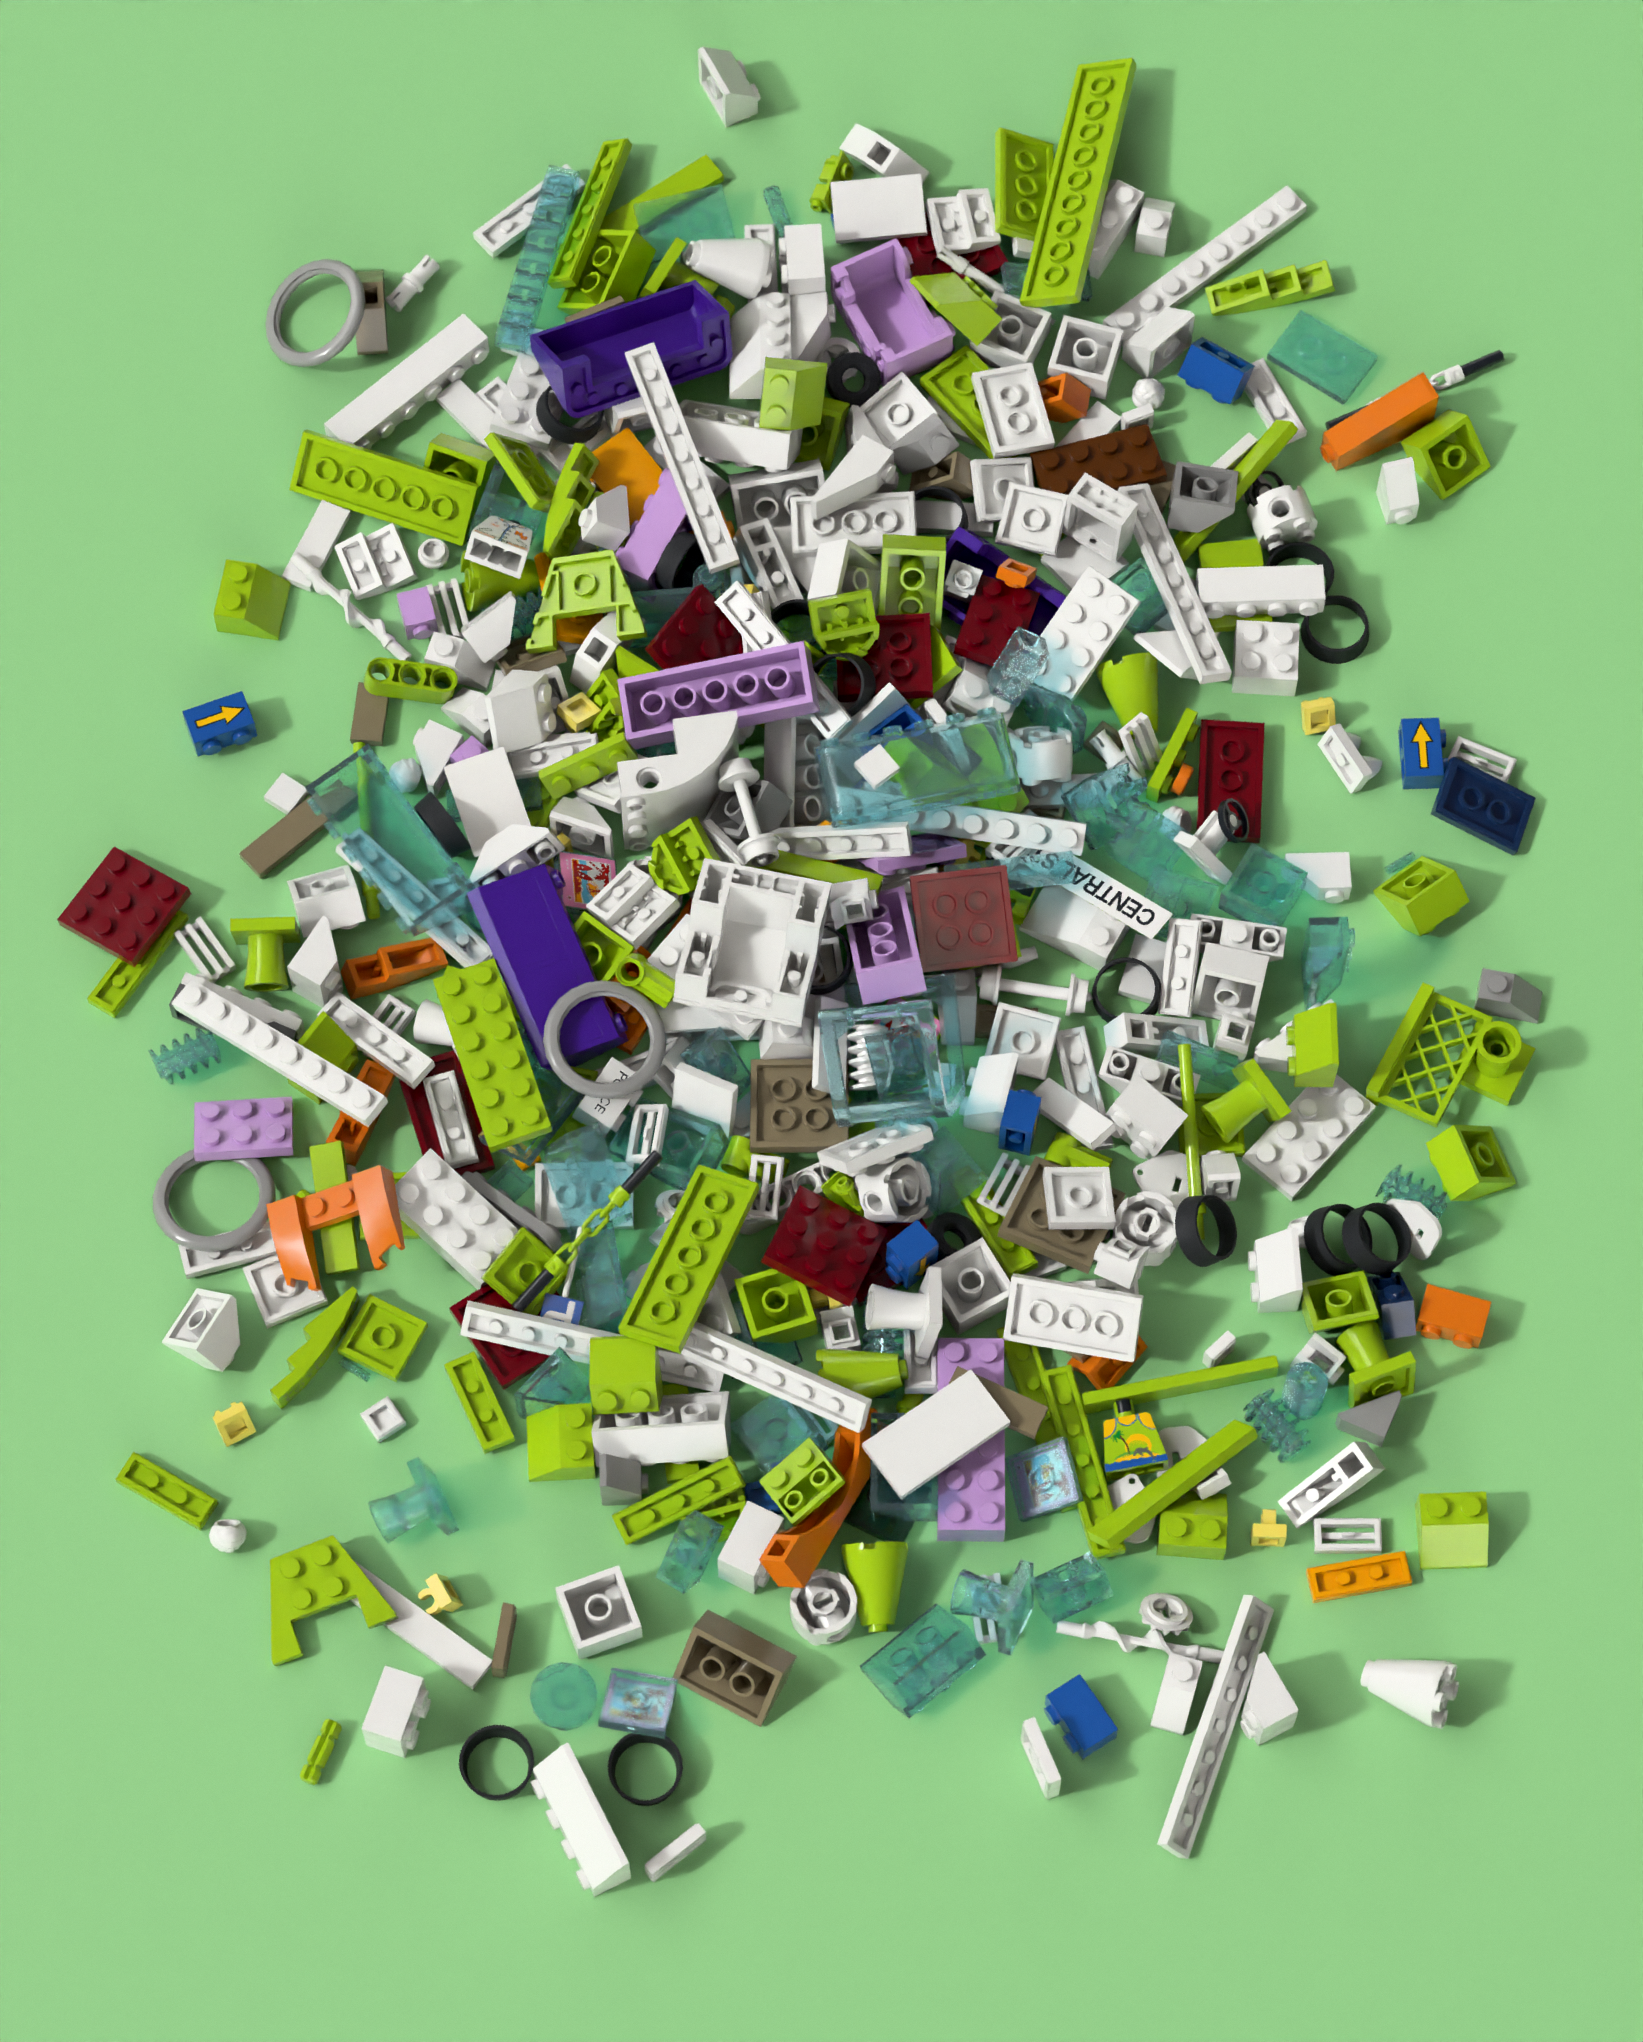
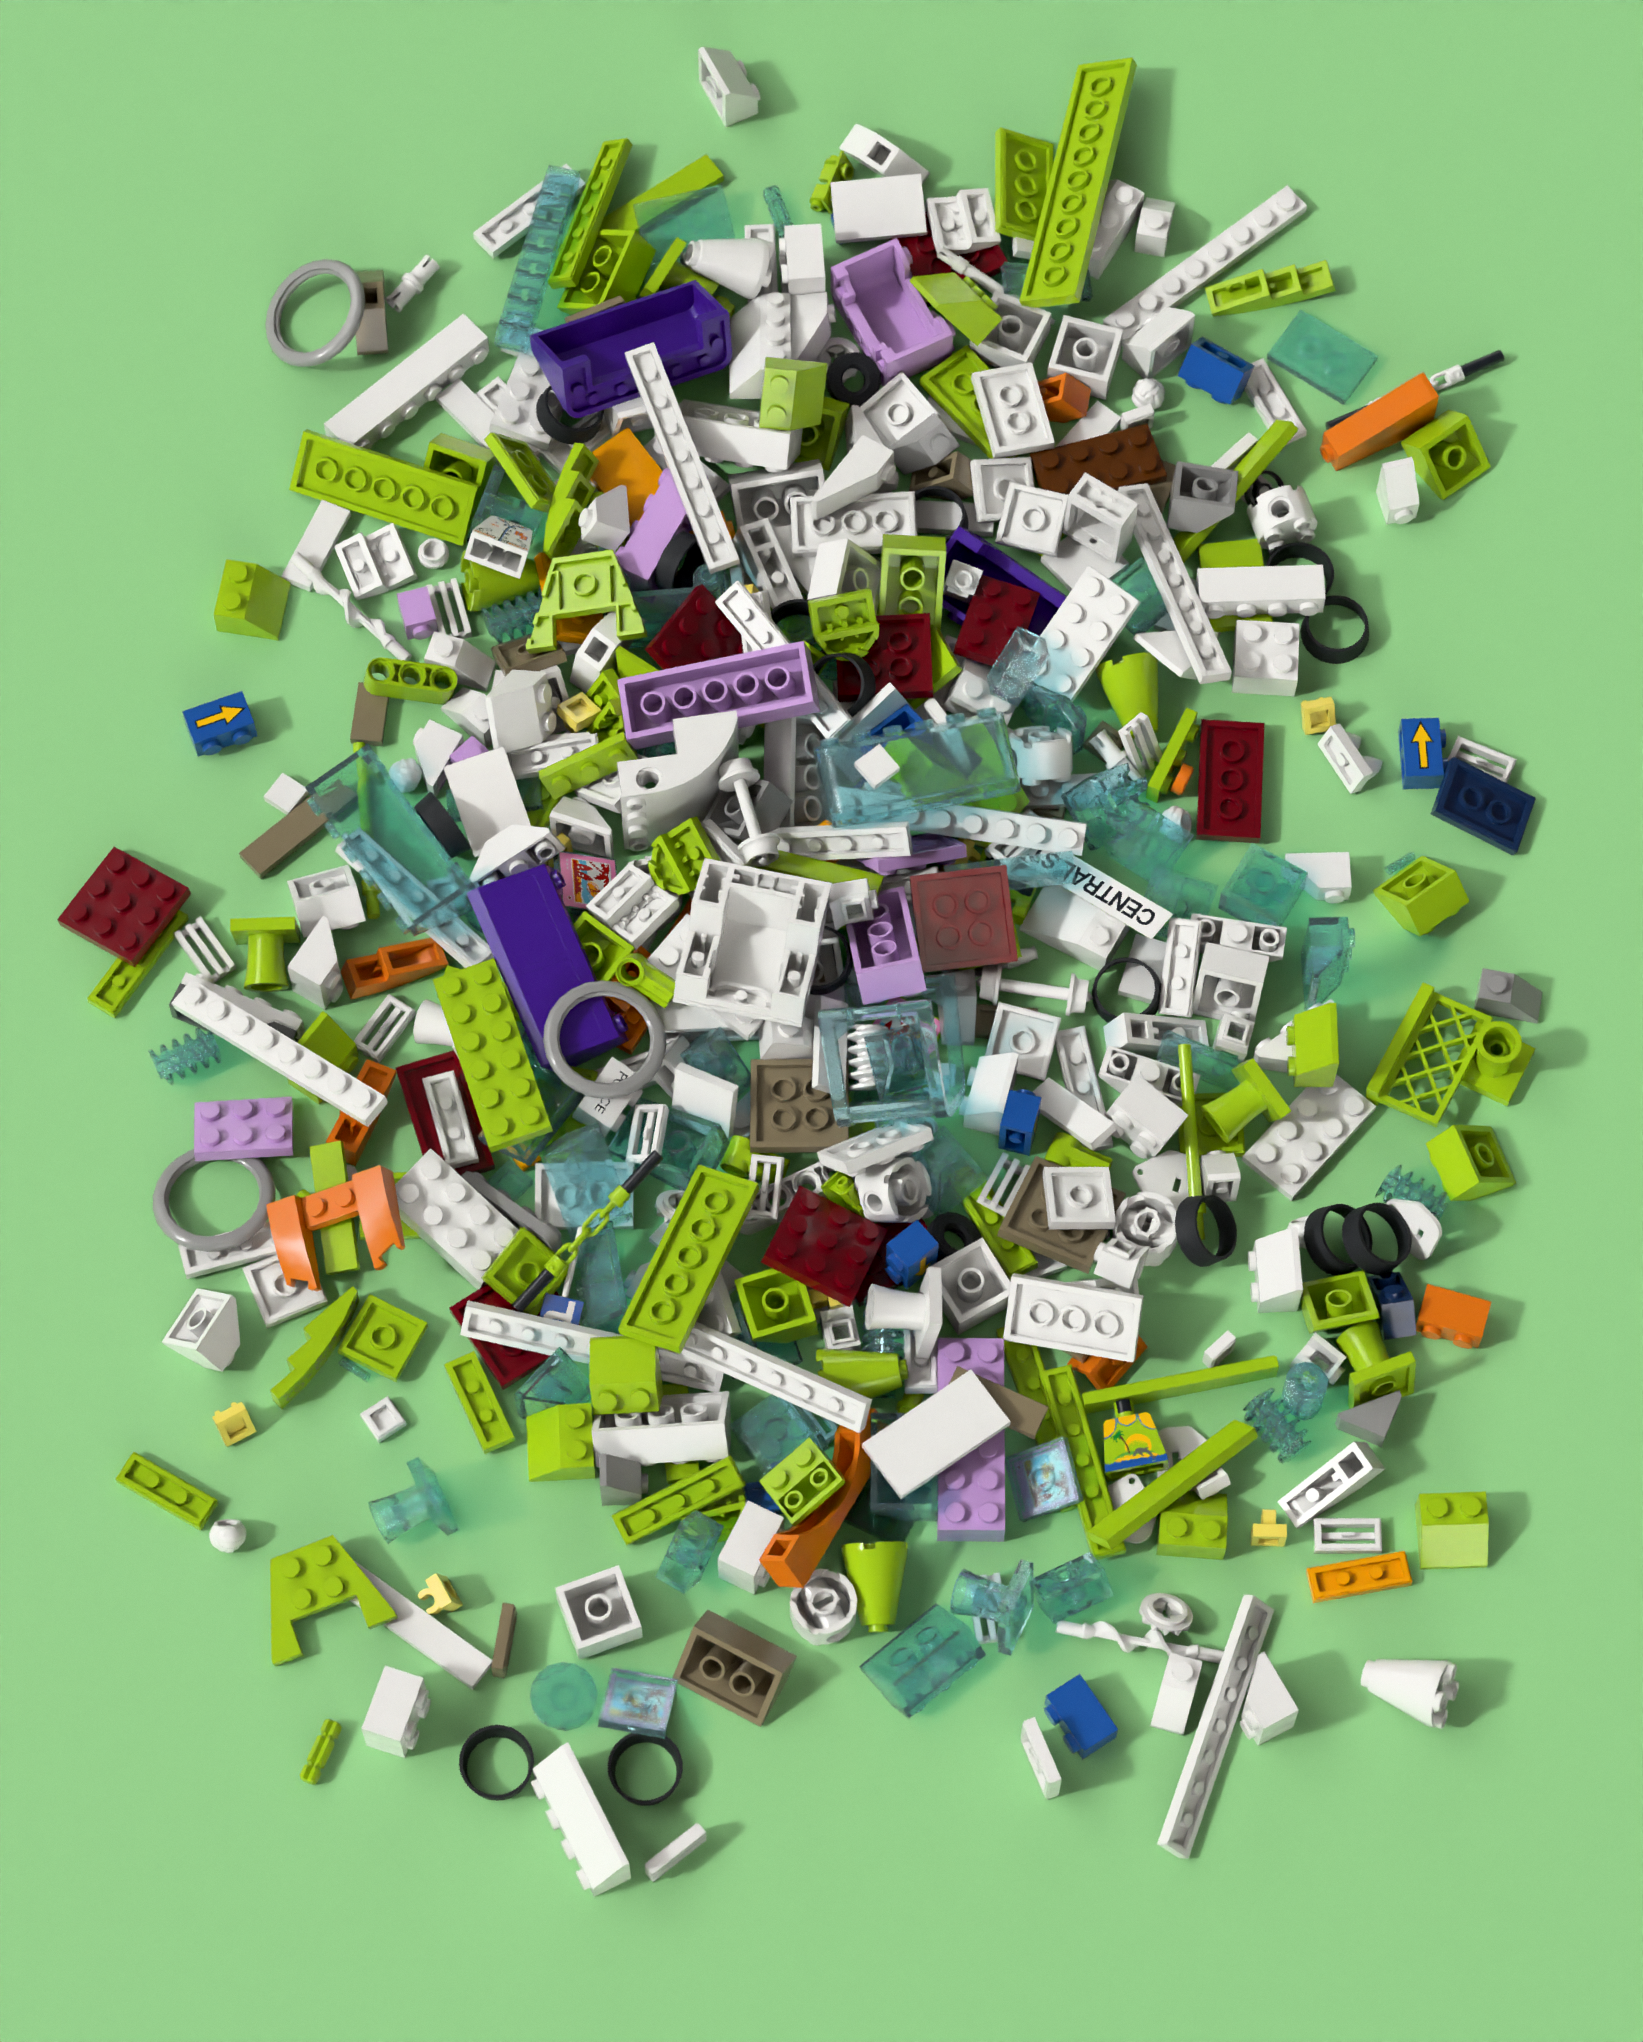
(379, 1041): white plate -> none
(492, 629): white slope -> none
(1016, 573): orange plate -> none
(1211, 838): white piece -> none

